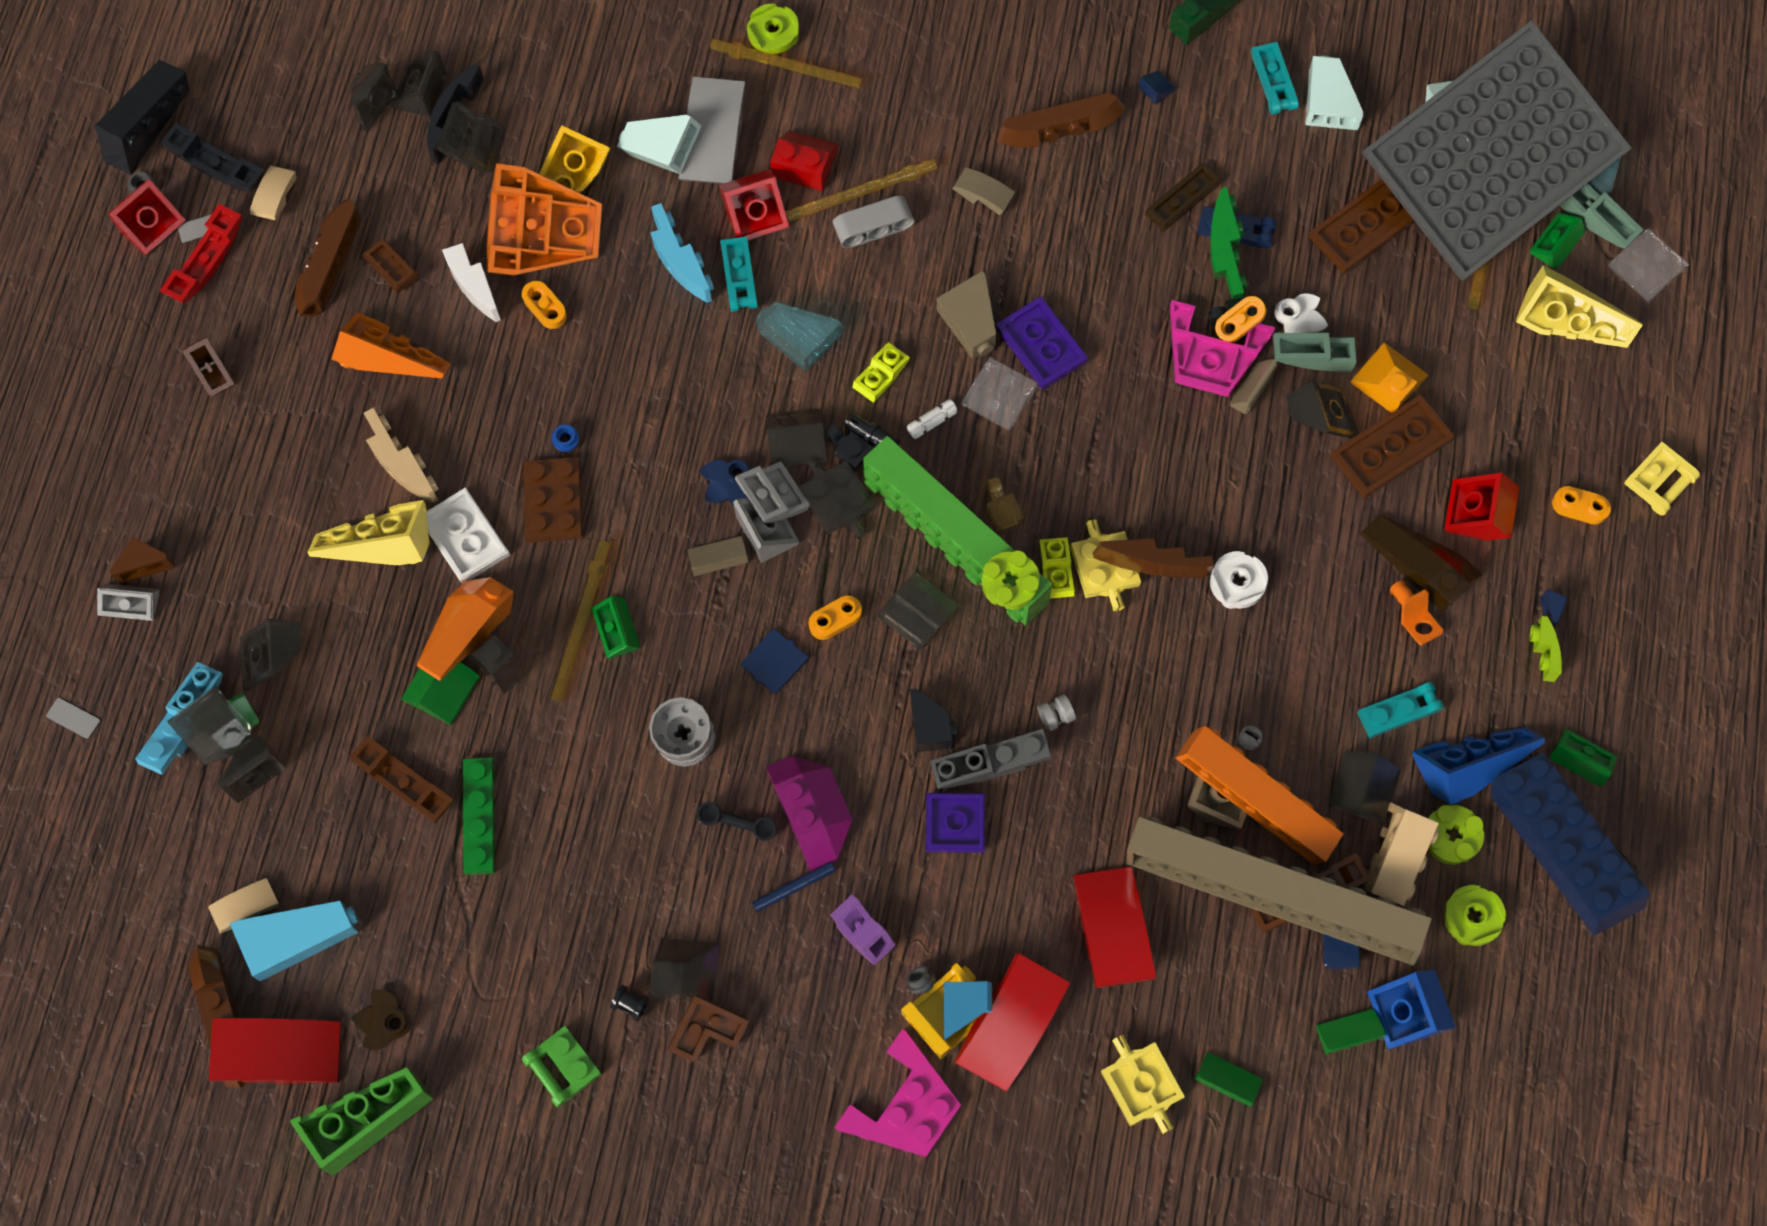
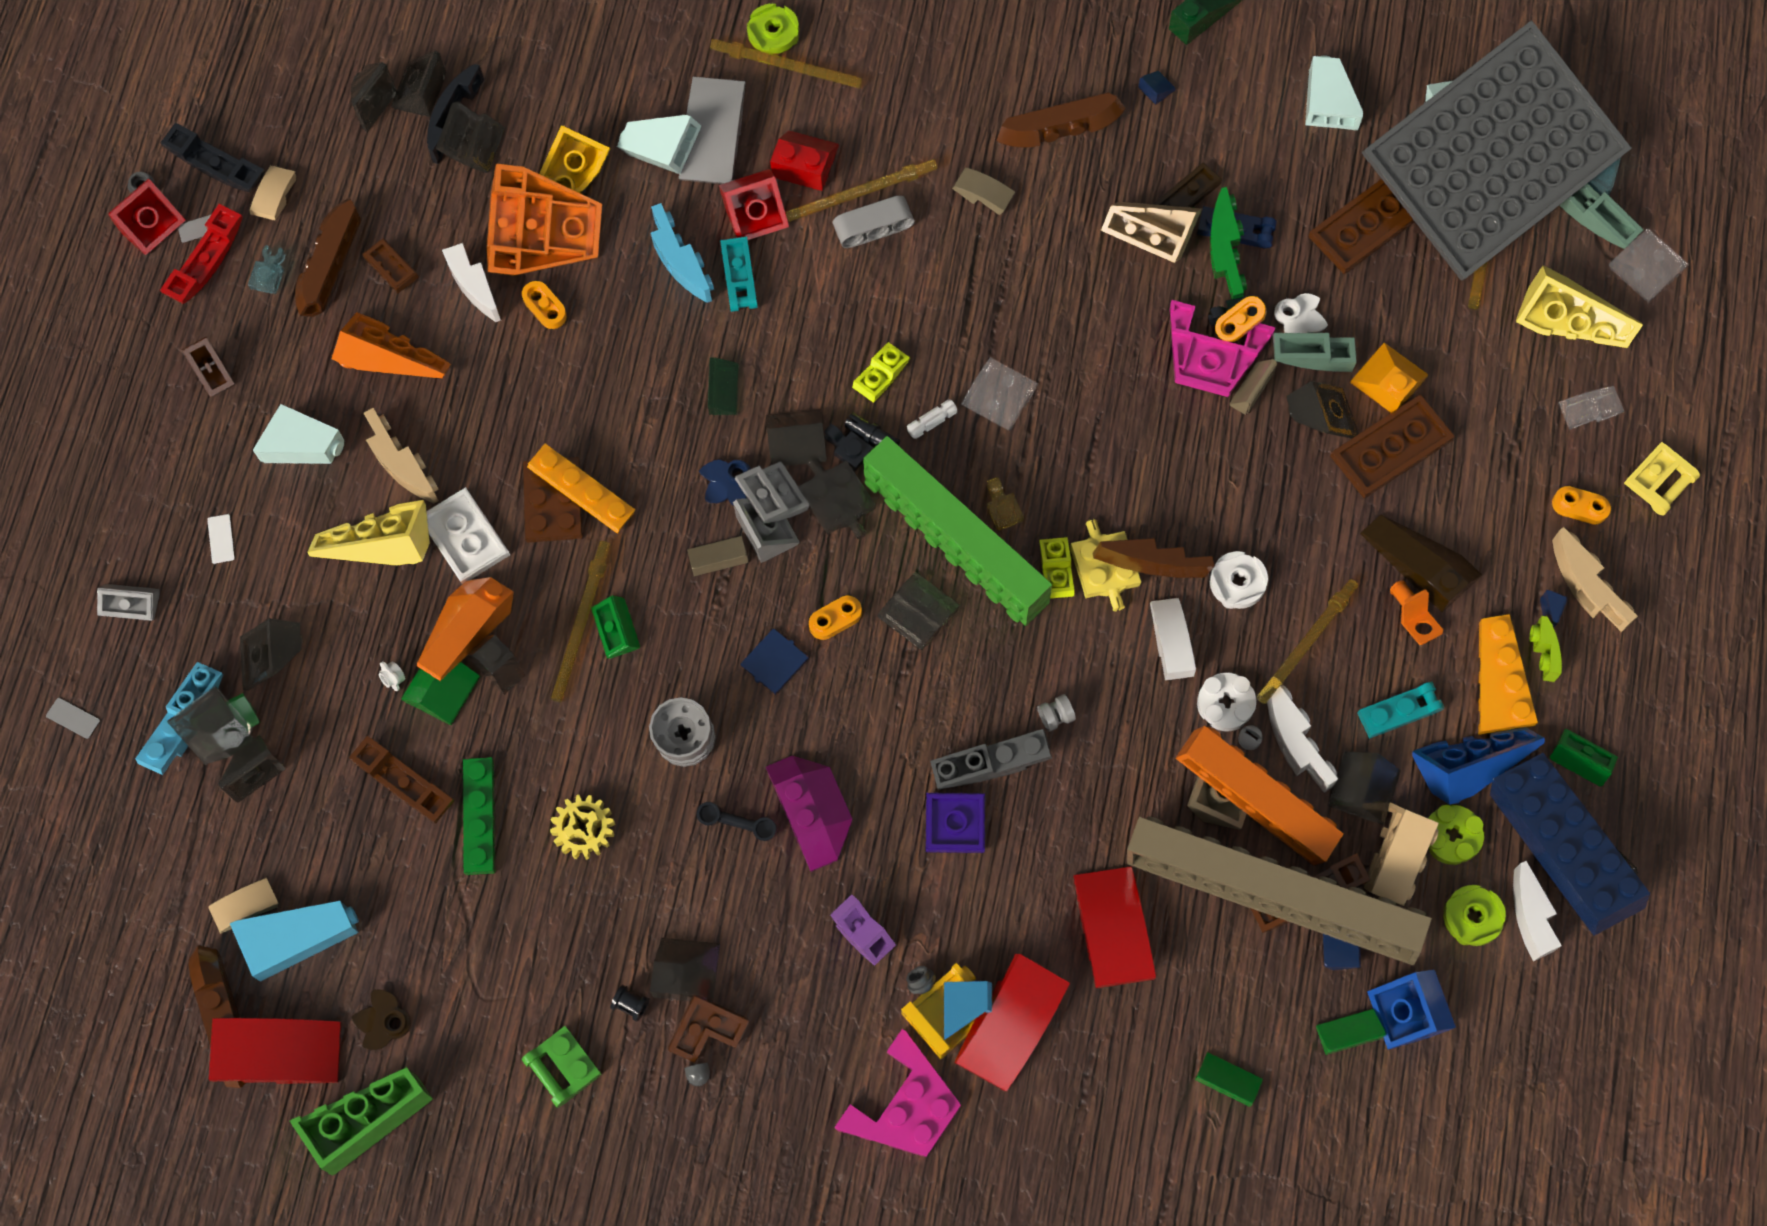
(139, 561): reddish brown slope -> none
(141, 115): black wedge -> none
(220, 539): none -> white sticker
(267, 274): none -> clear light blue plate
(298, 439): none -> light aqua slope
(391, 675): none -> white plate
(562, 431): blue plate -> none
(581, 488): none -> light orange plate
(592, 821): none -> light yellow gear
(697, 1074): none -> dark grey hinge
(722, 387): none -> clear green slope
(793, 886): dark blue bar -> none
(798, 333): clear light blue slope -> none
(931, 723): black slope -> none
(970, 315): dark tan slope -> none
(1003, 594): lime plate -> none
(1041, 343): dark purple plate -> none
(1142, 1084): light yellow plate -> none
(1153, 227): none -> tan wedge
(1173, 639): none -> white slope
(1236, 688): none -> white plate
(1274, 77): teal plate -> none
(1290, 728): none -> white slope
(1336, 604): none -> clear yellow bar
(1482, 507): red slope -> none
(1504, 690): none -> light orange wing
(1533, 913): none -> white slope
(1558, 239): green slope -> none
(1581, 575): none -> tan slope
(1591, 406): none -> clear slope

